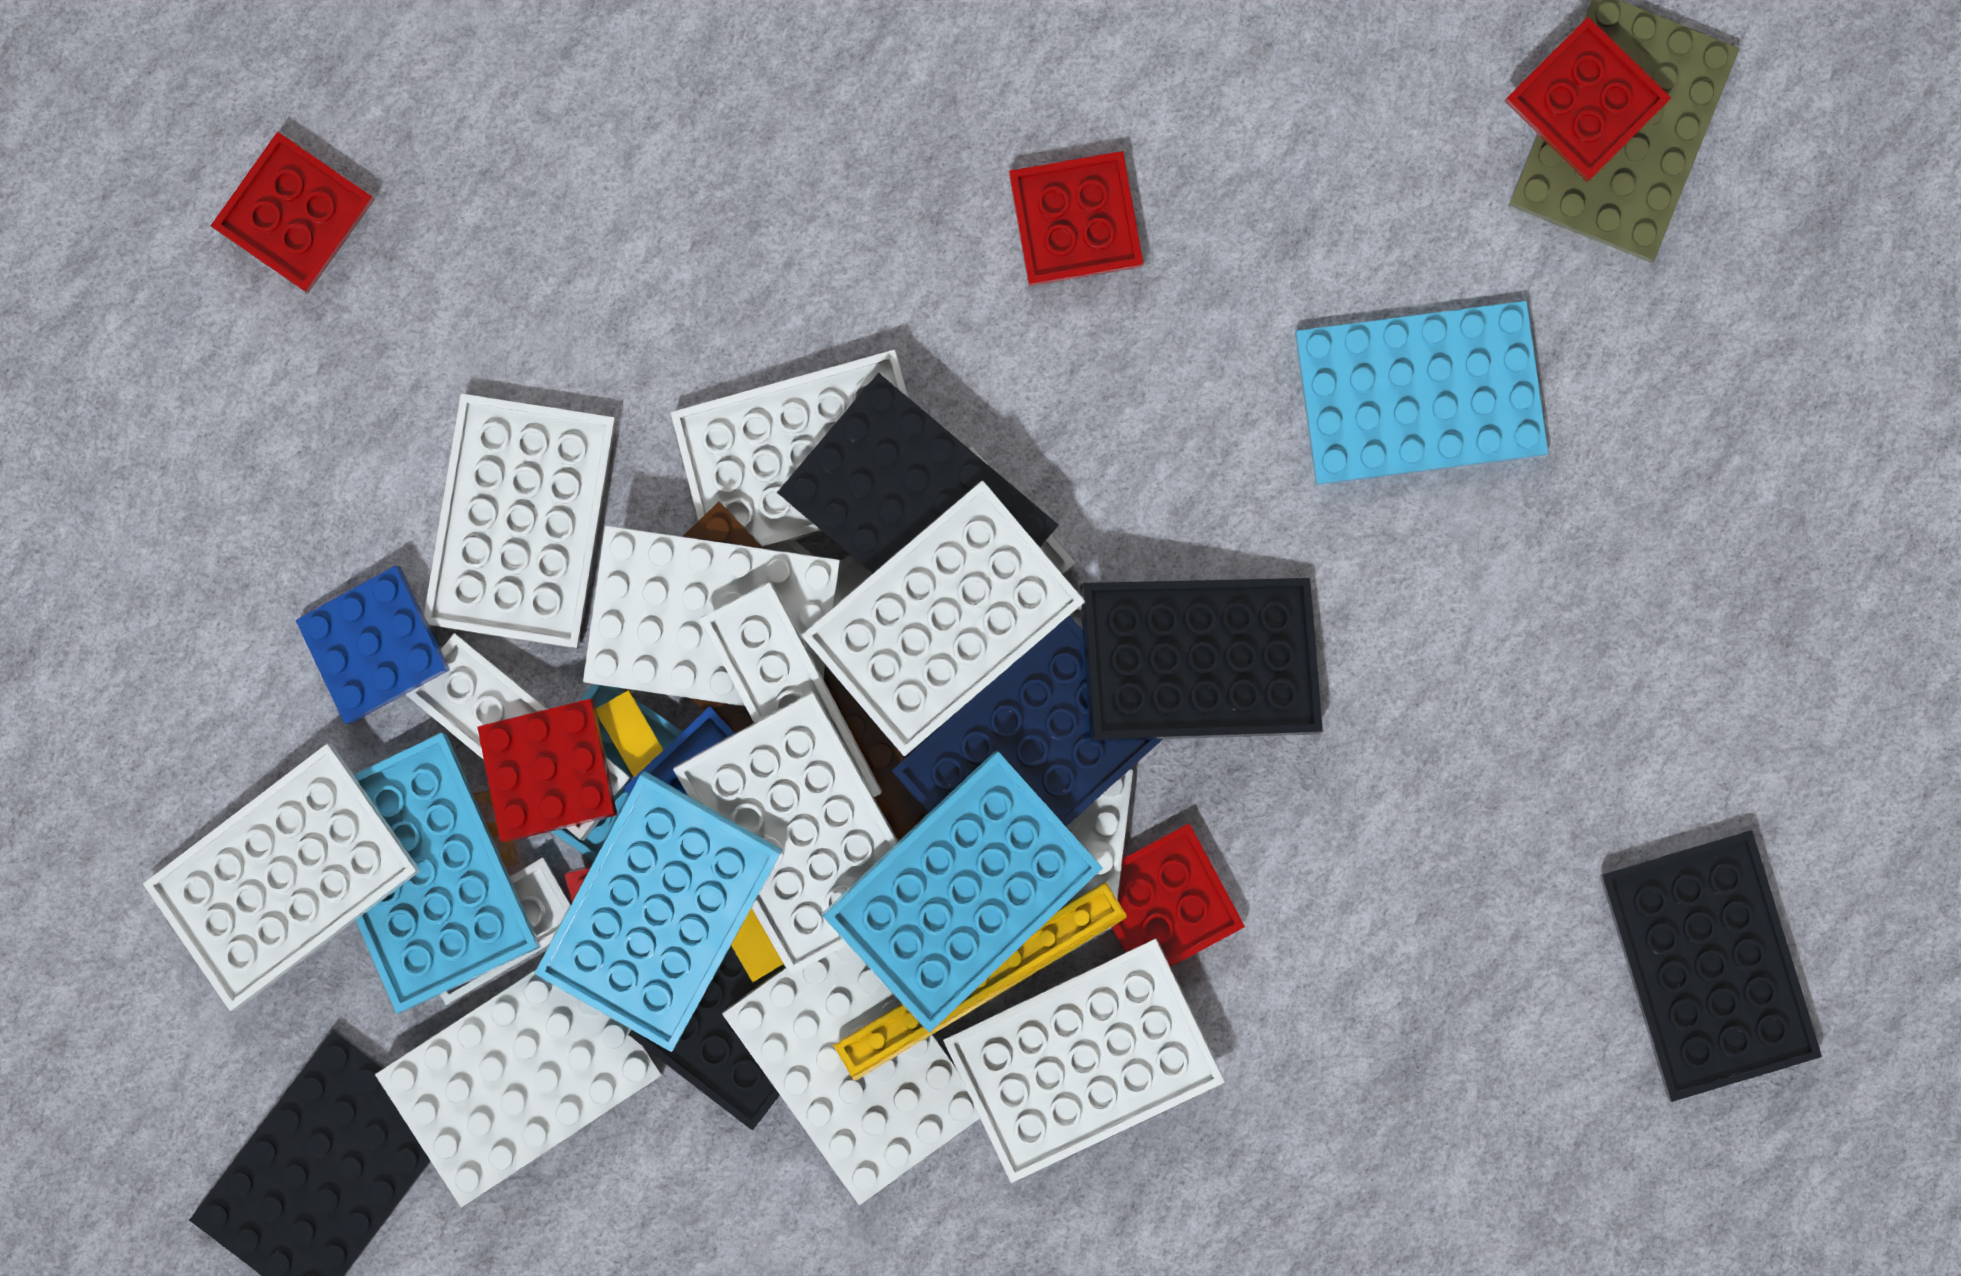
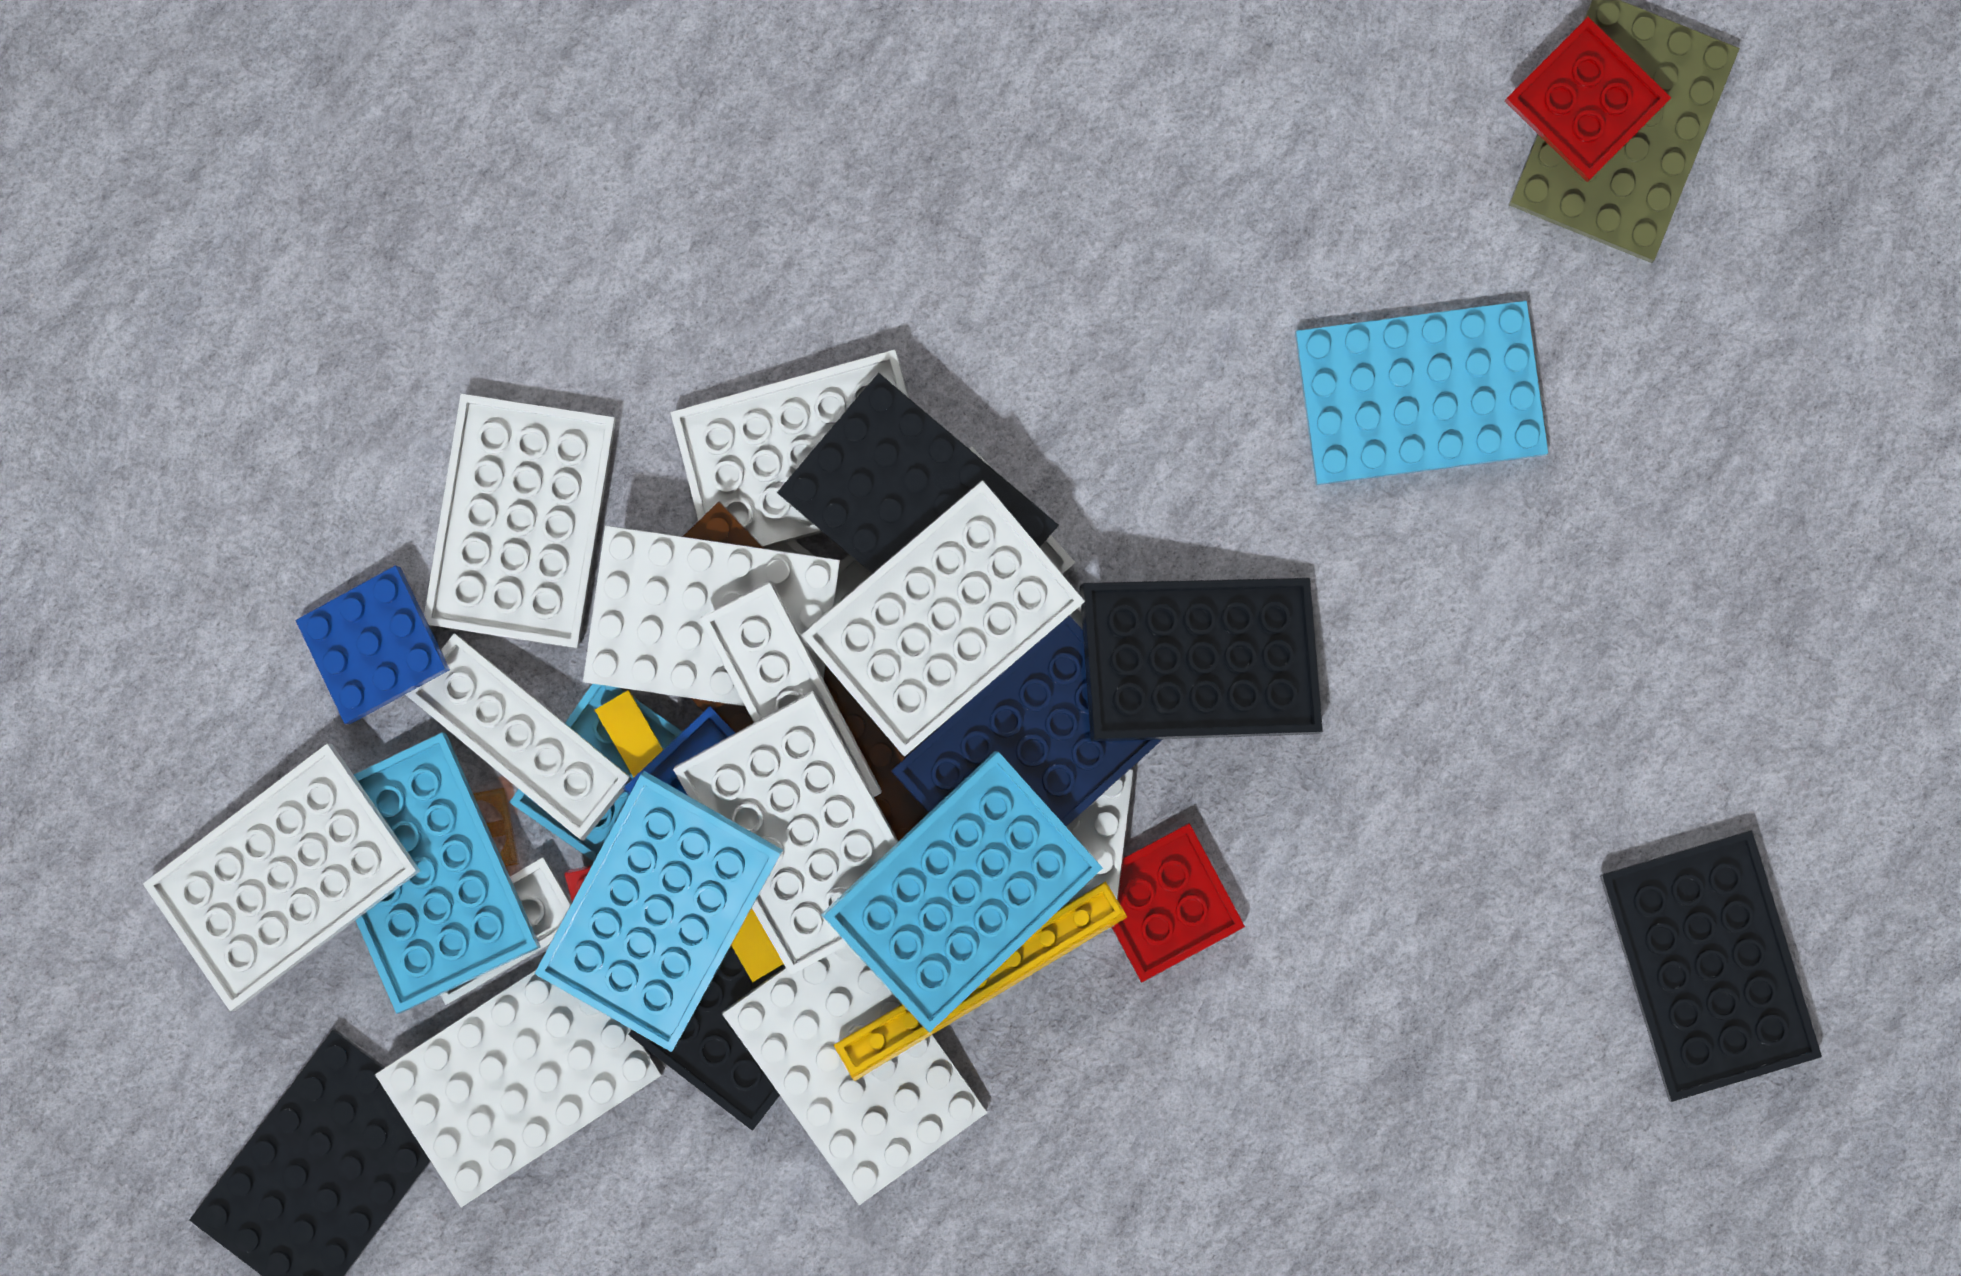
(292, 212): red plate -> none
(547, 770): red plate -> none
(1076, 218): red plate -> none
(1084, 1060): white plate -> none

